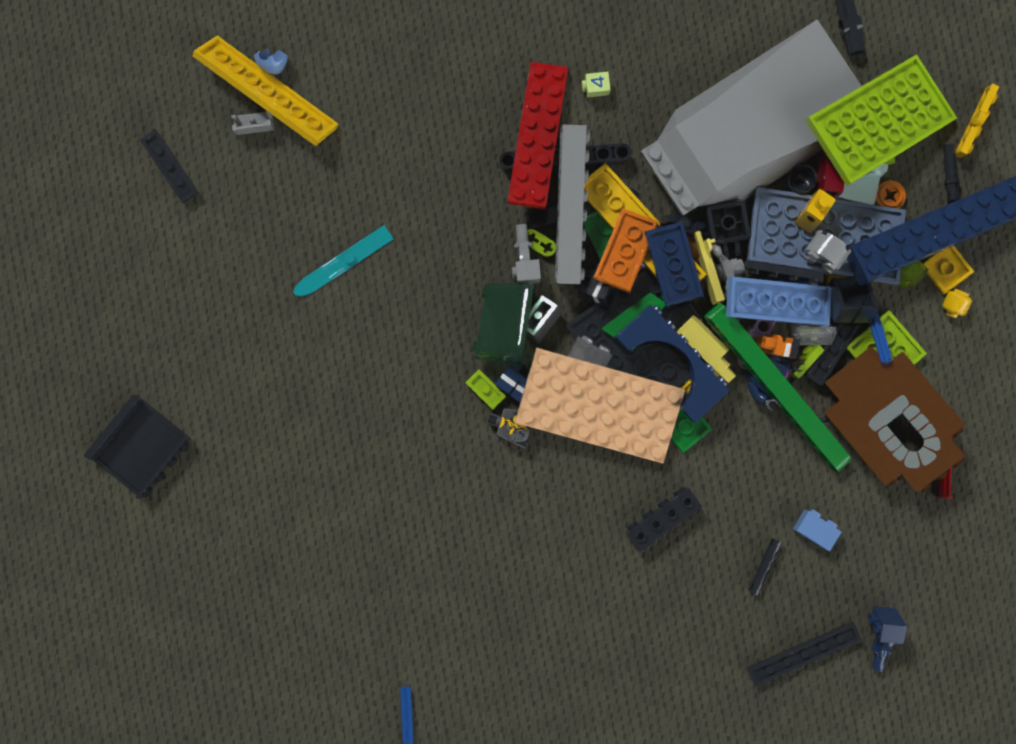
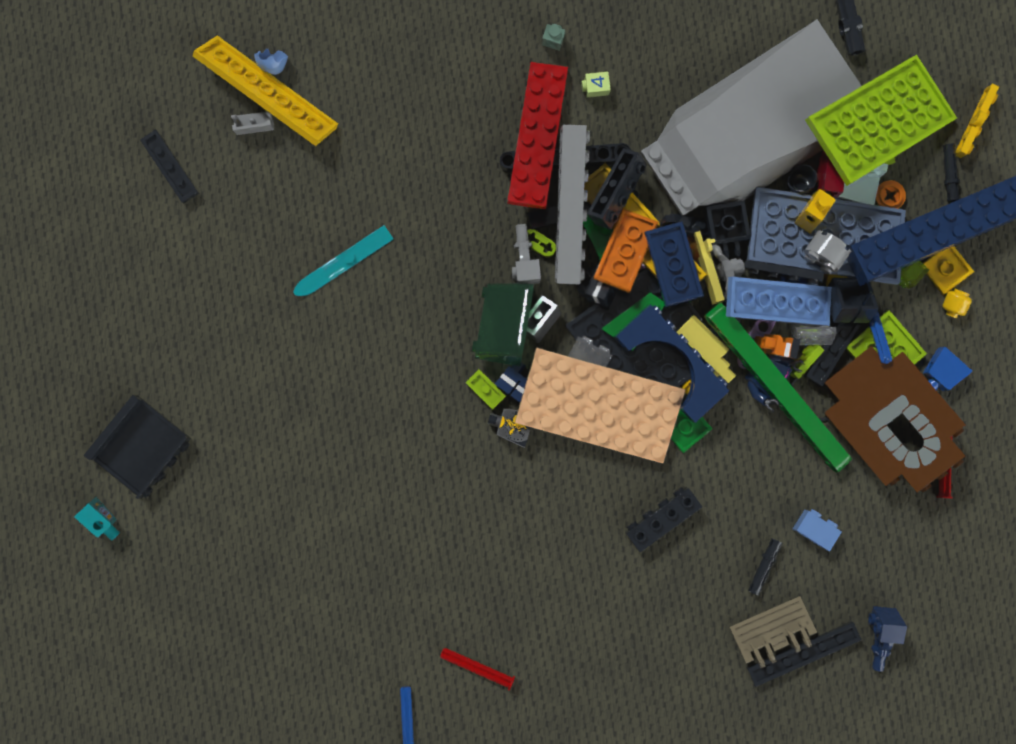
(92, 515): none -> teal torso
(477, 668): none -> red axle
(553, 36): none -> sand green brick
(617, 188): none -> black brick
(772, 628): none -> dark tan hinge
(945, 370): none -> blue torso

